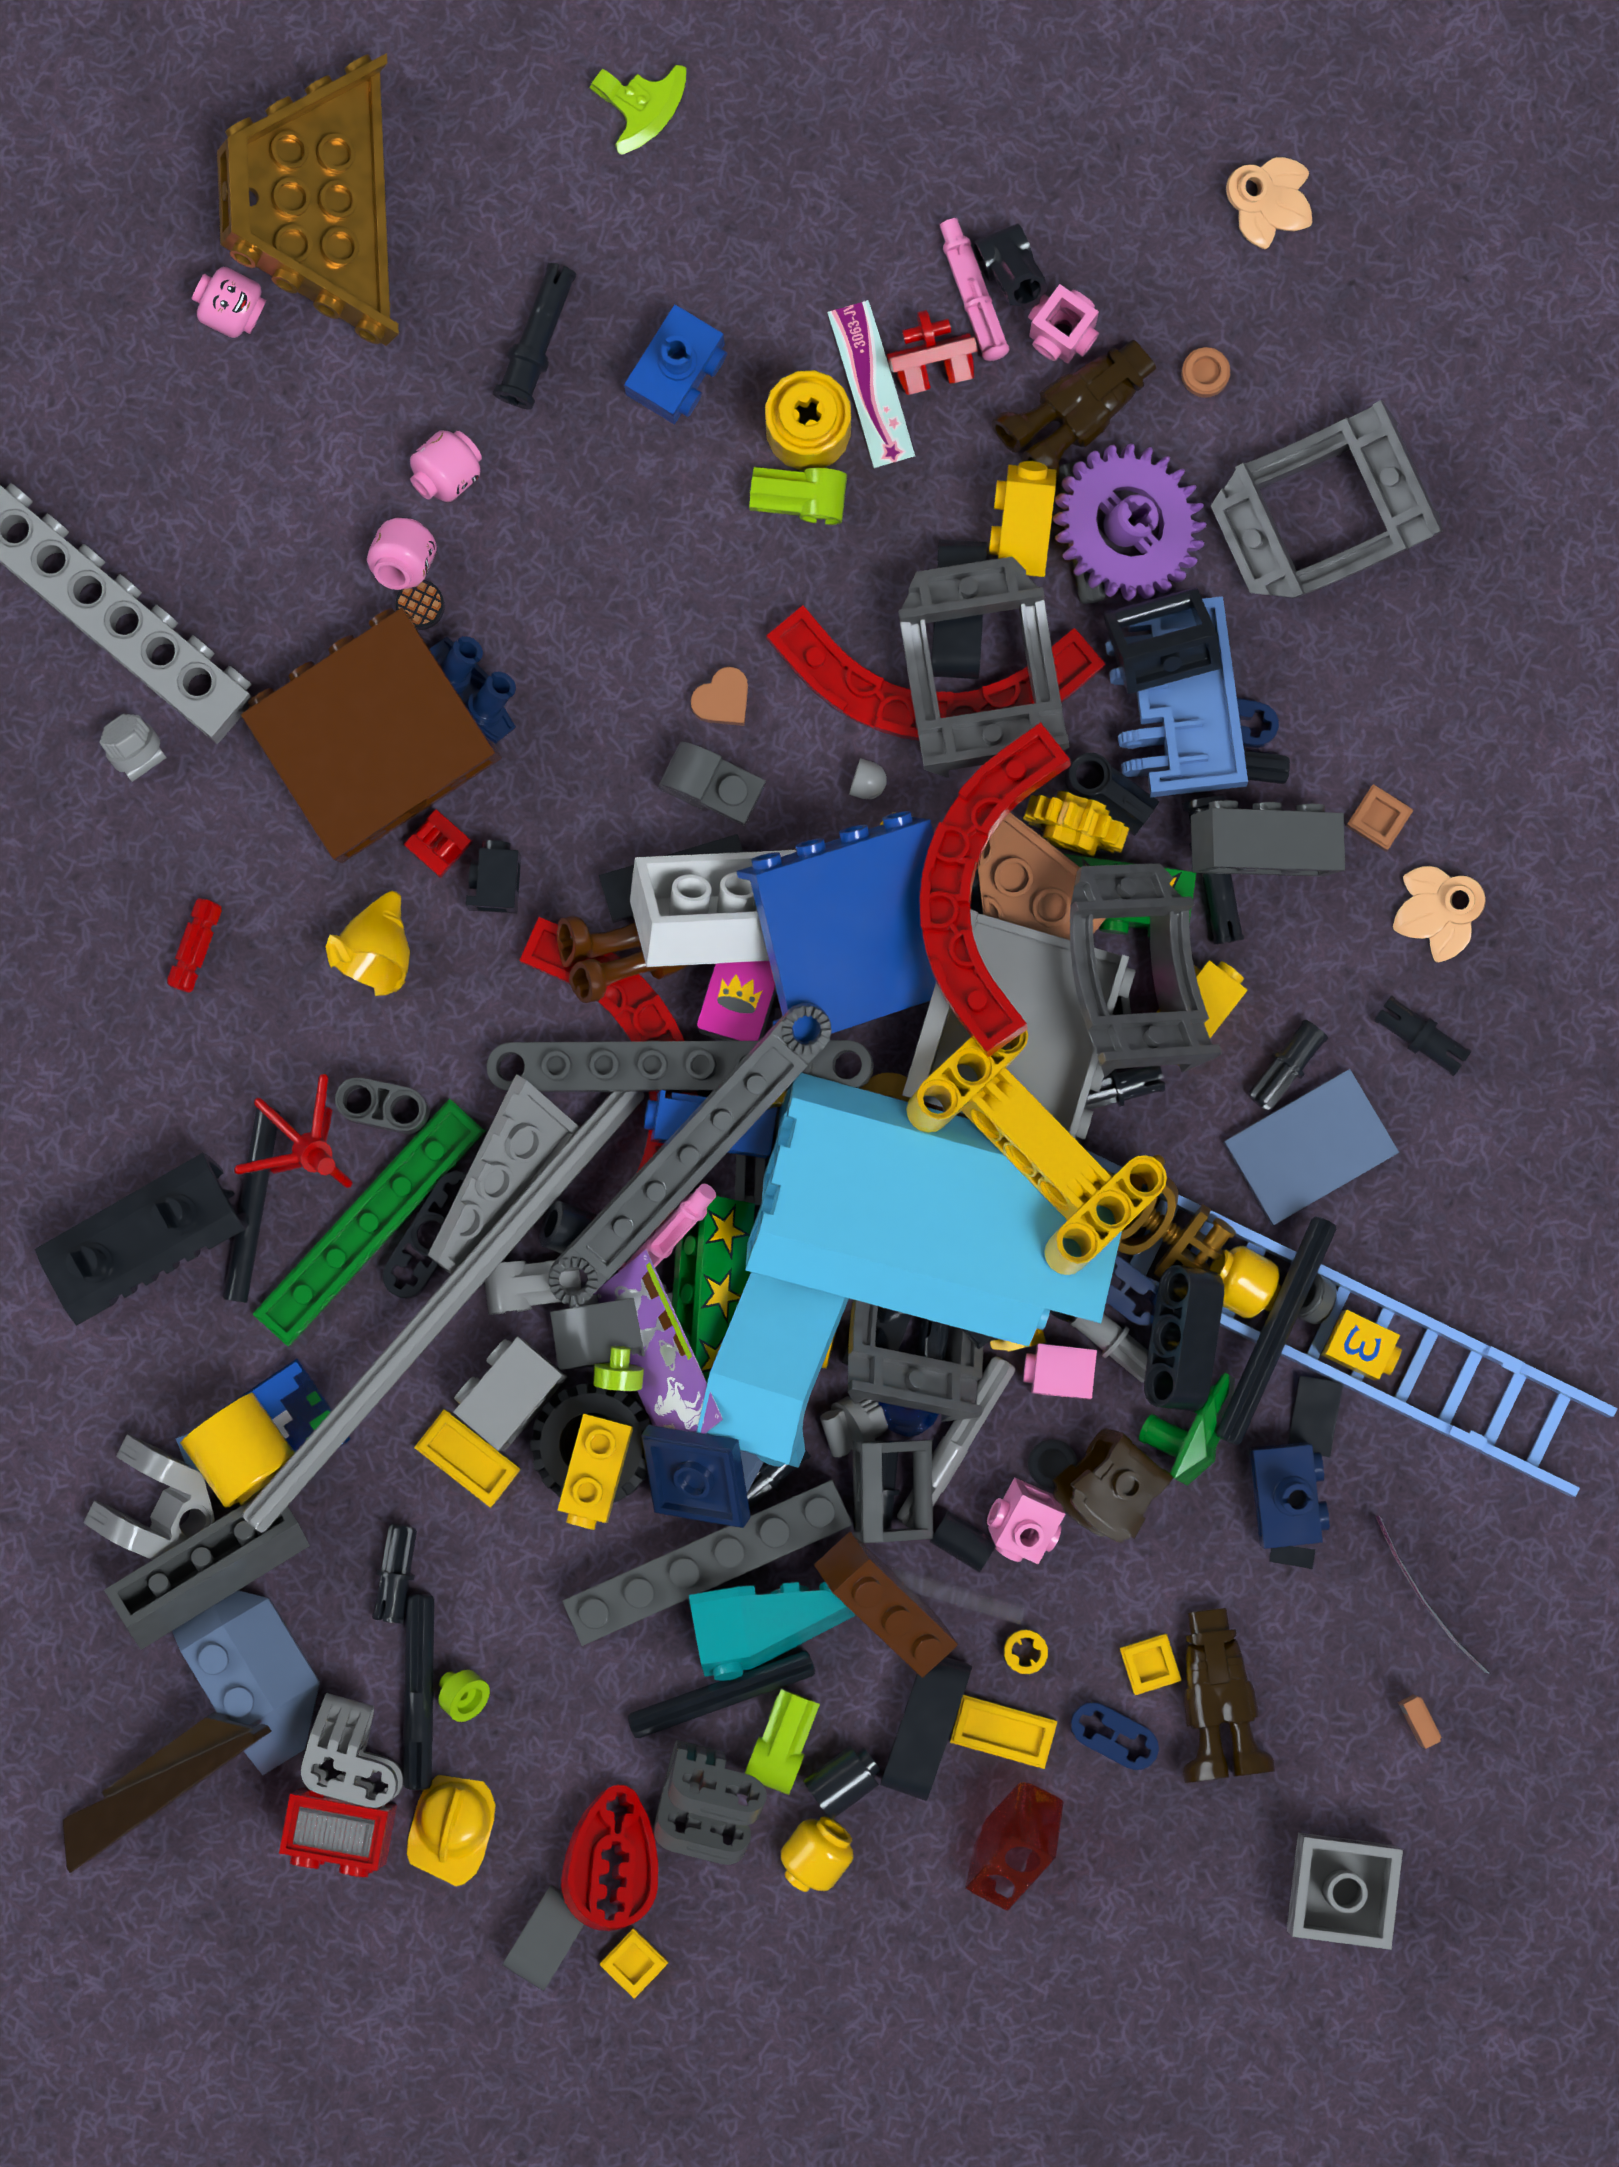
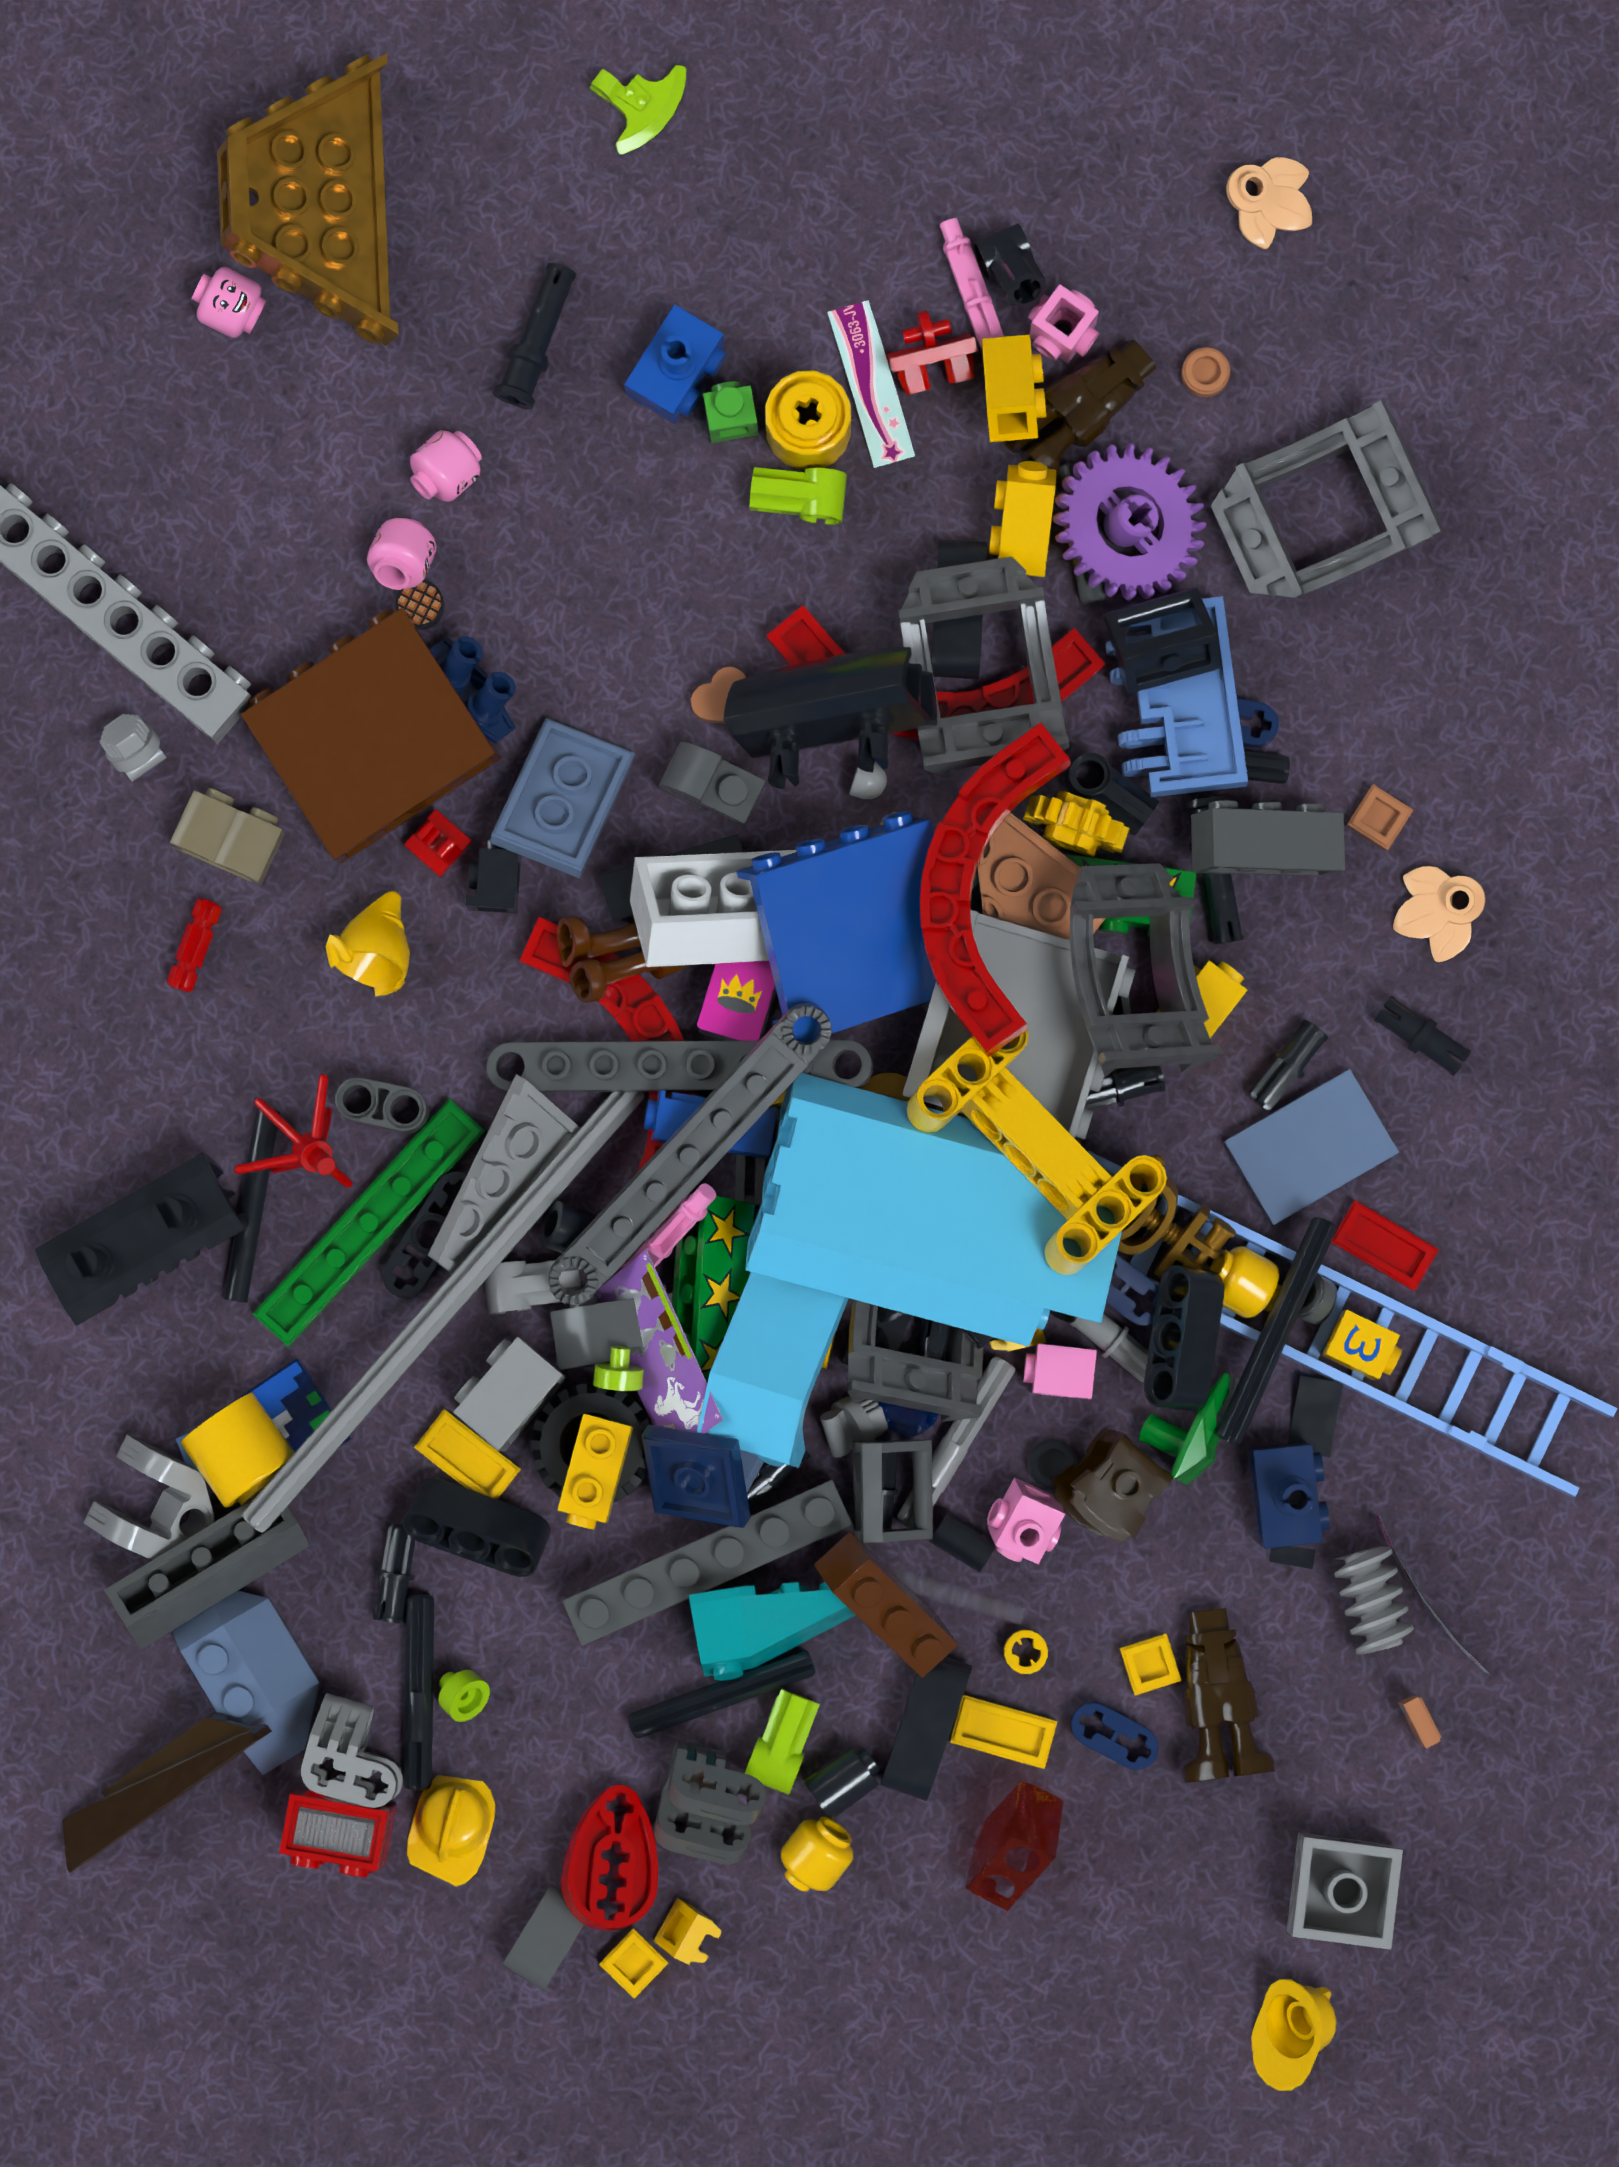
(228, 837): none -> dark tan brick
(476, 1527): none -> black beam
(562, 798): none -> sand blue tile
(684, 1932): none -> yellow tile
(730, 412): none -> bright green brick
(830, 704): none -> black piece
(1010, 390): none -> yellow brick
(1290, 2032): none -> yellow piece
(1374, 1599): none -> light grey piece
(1384, 1246): none -> red tile

